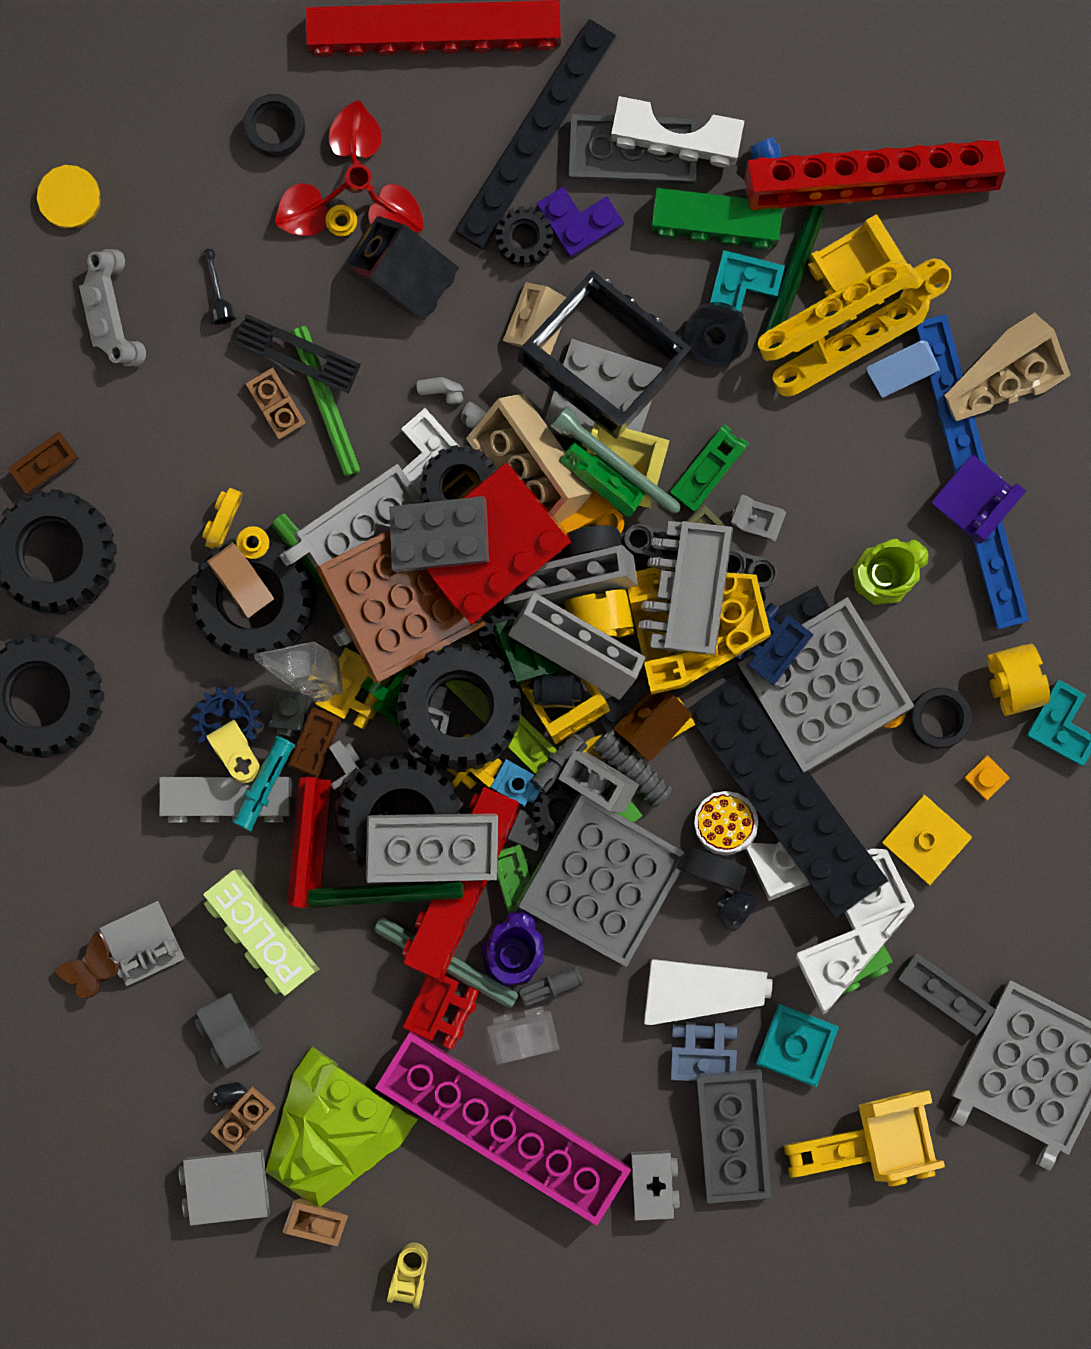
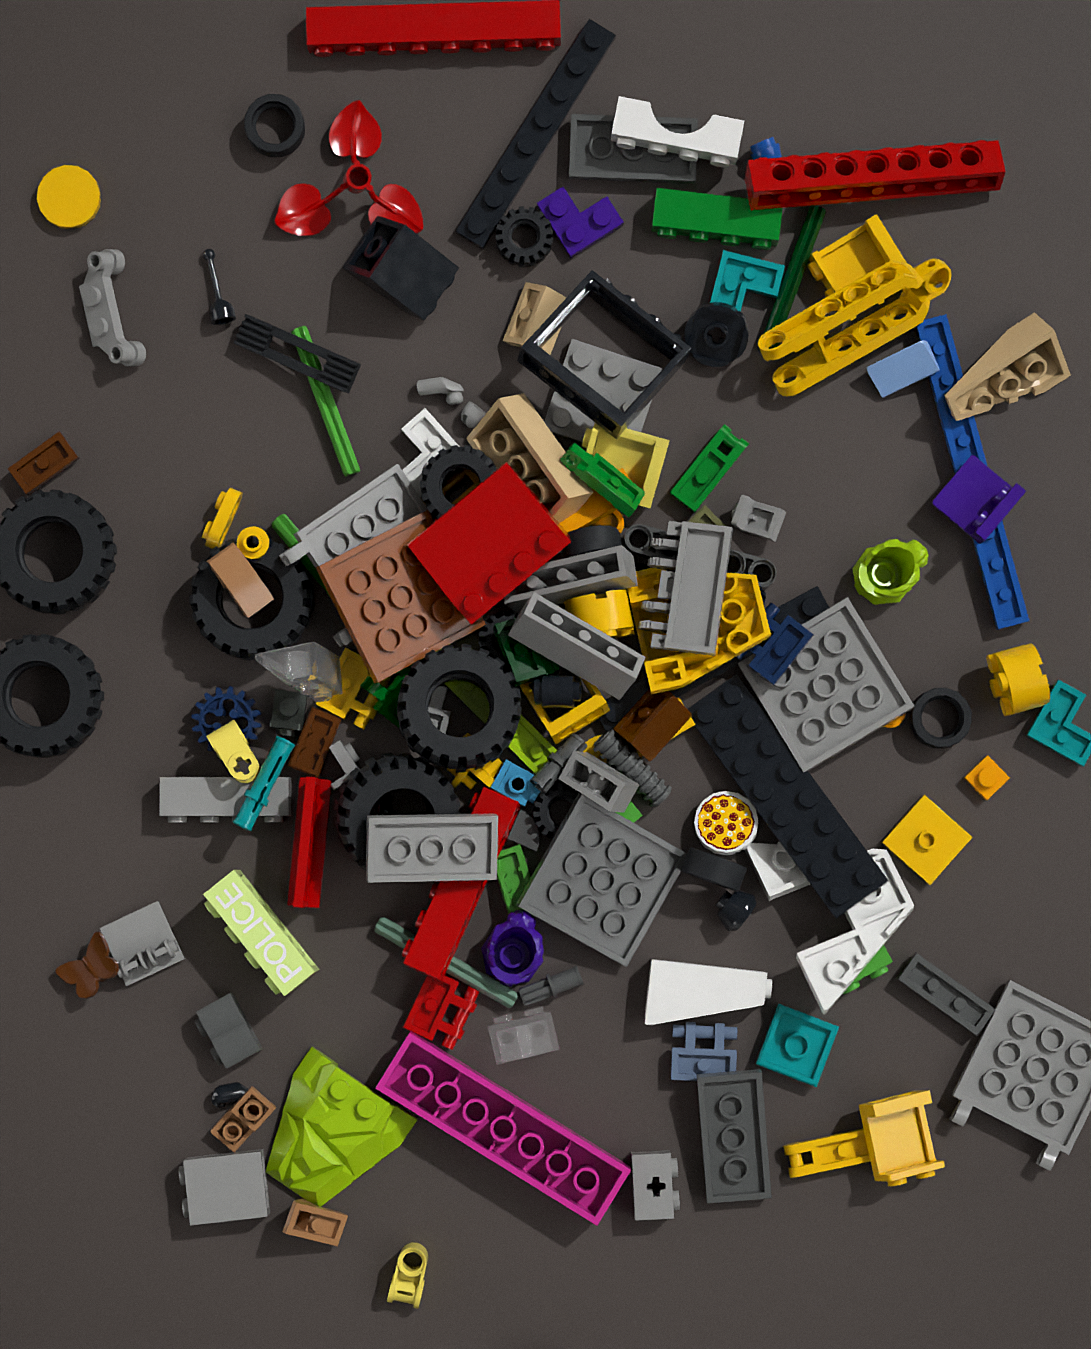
(275, 403): medium nougat slope -> none
(337, 211): yellow plate -> none
(386, 893): dark green axle -> none
(439, 534): dark grey plate -> none
(568, 424): sand green piece -> none

